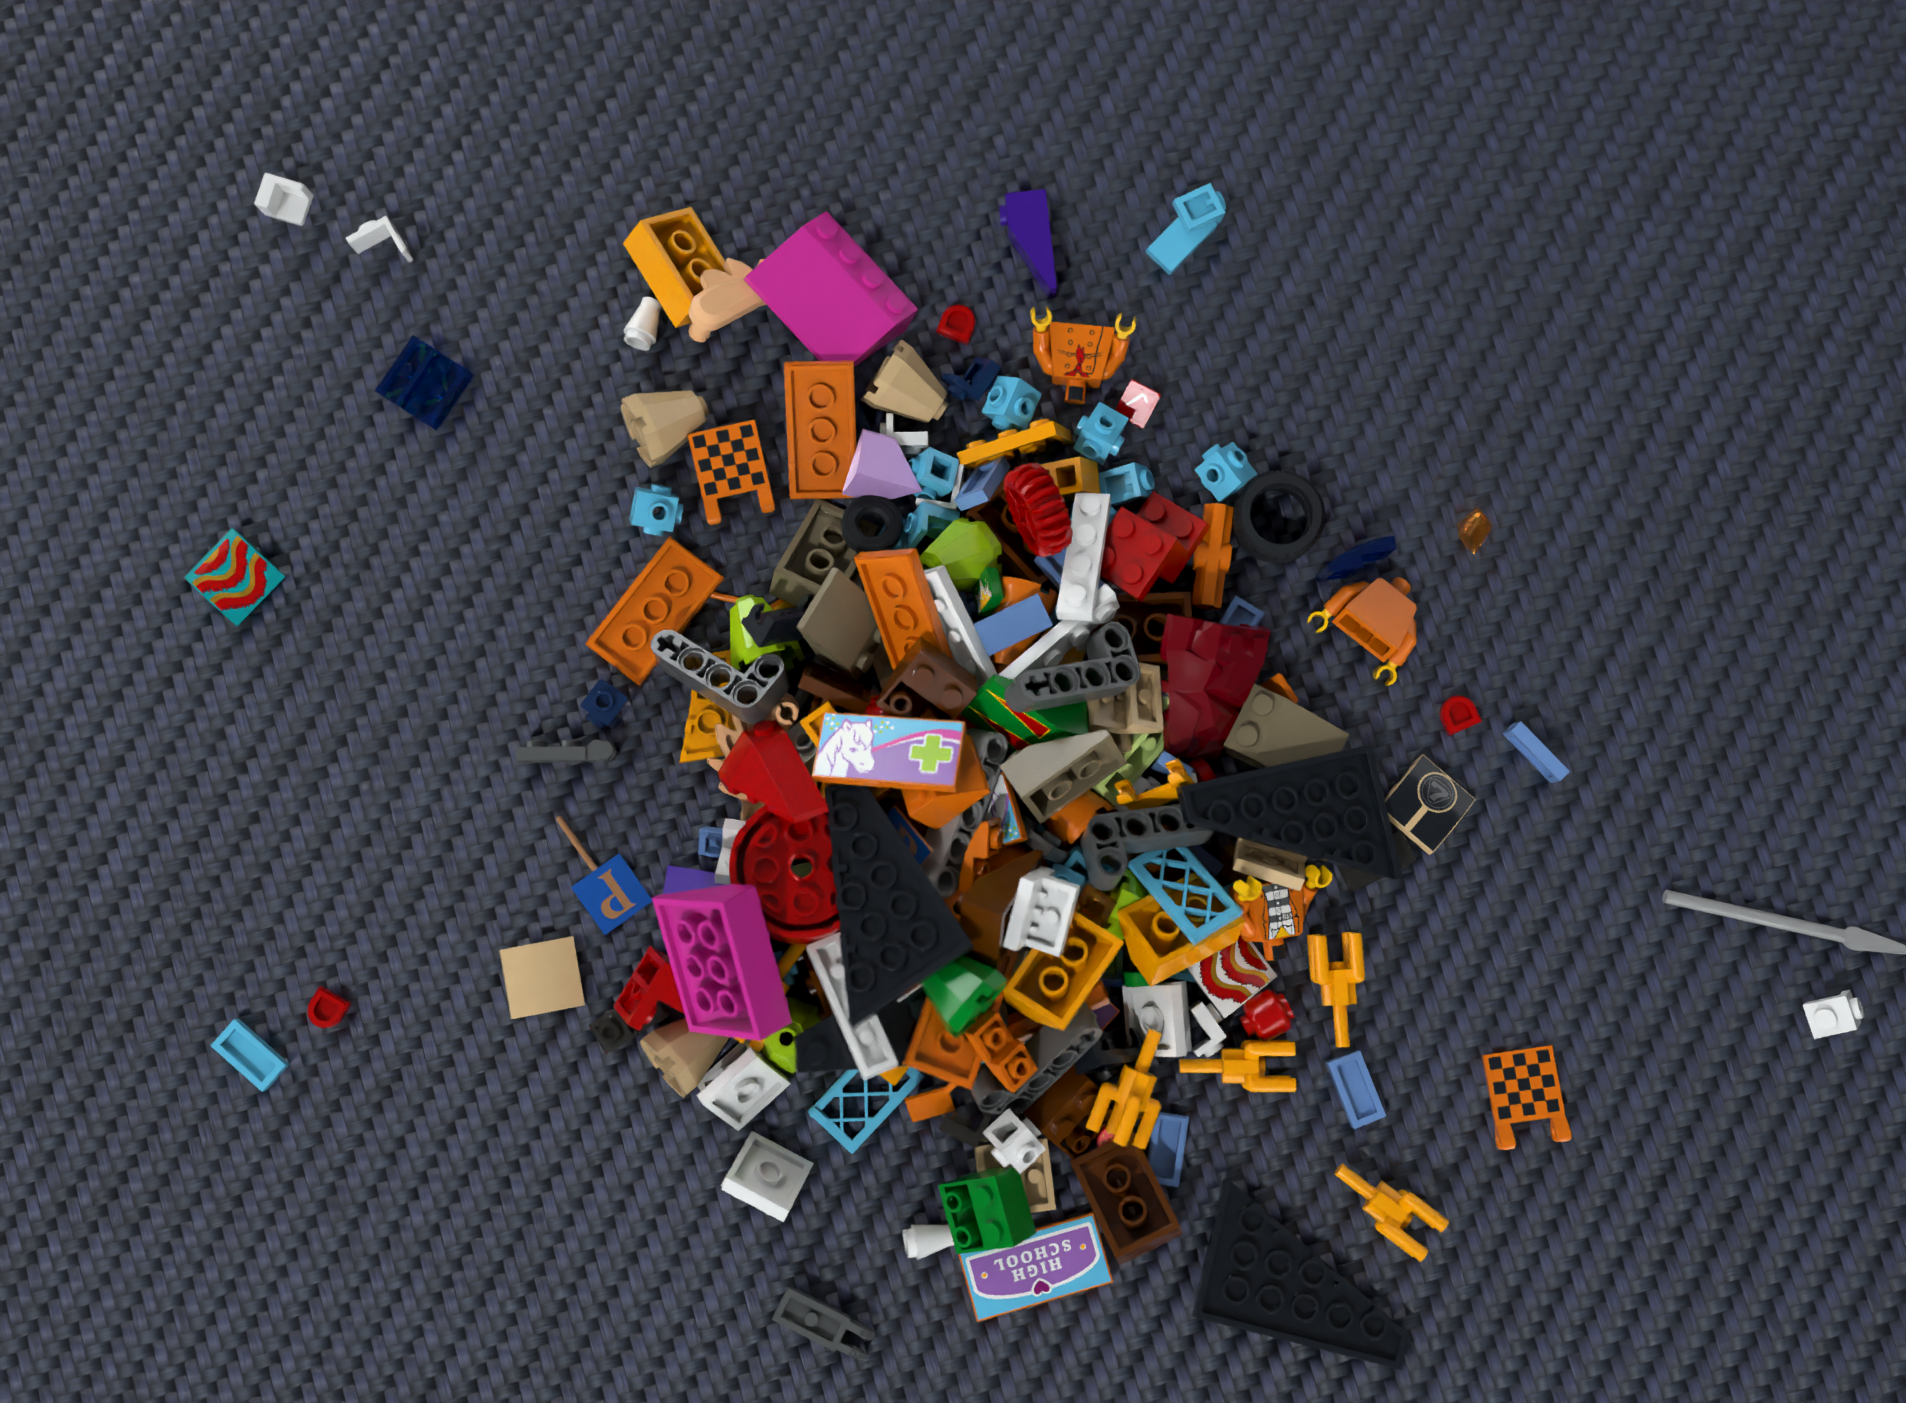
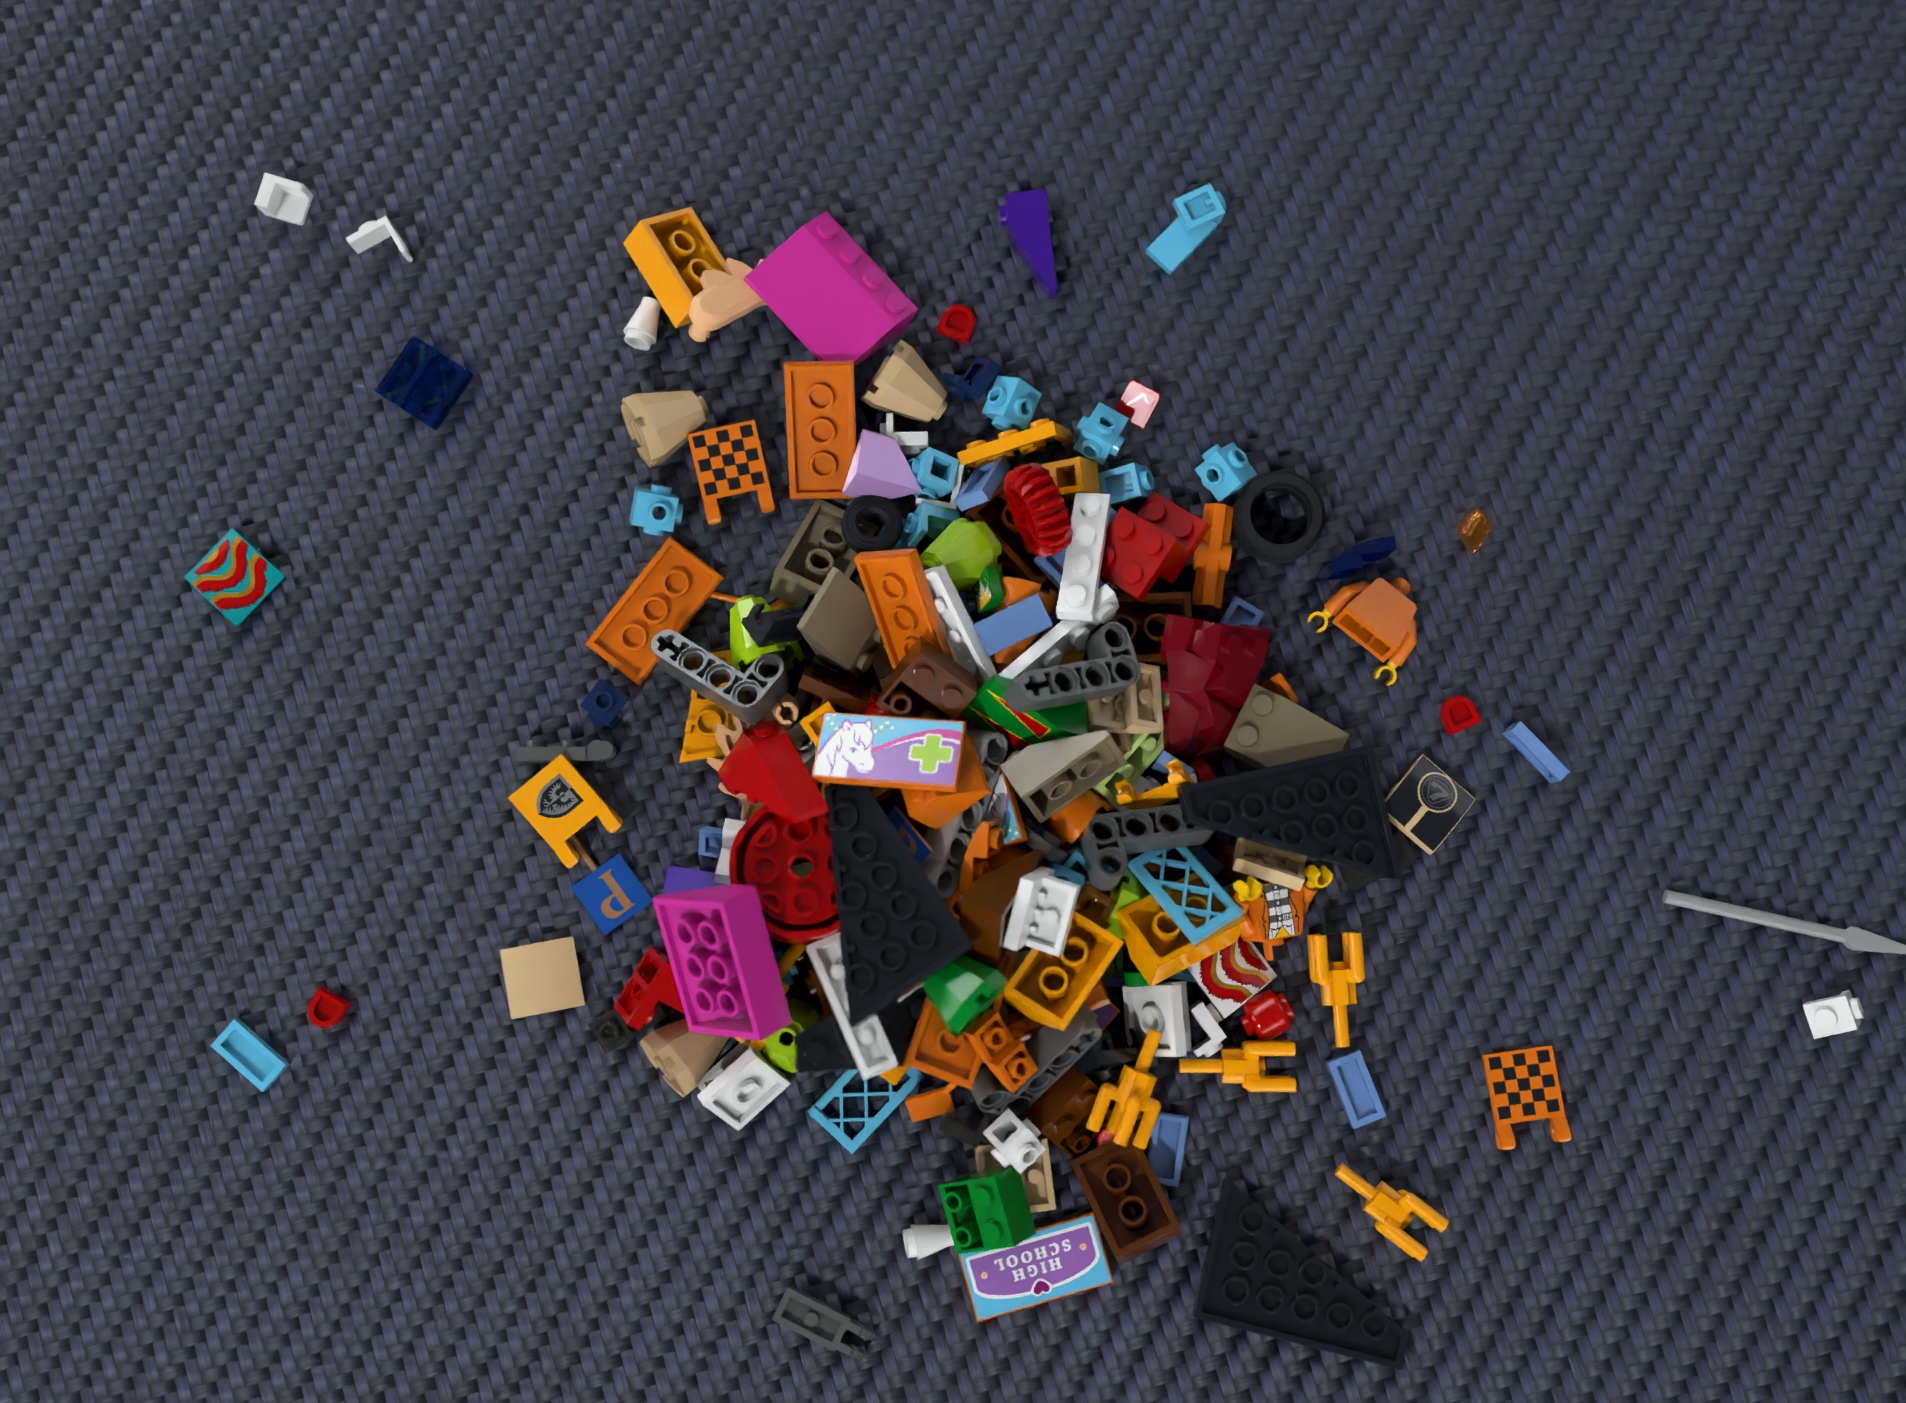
(559, 804): none -> light orange flag
(767, 1176): white bracket -> none
(1079, 353): orange torso -> none

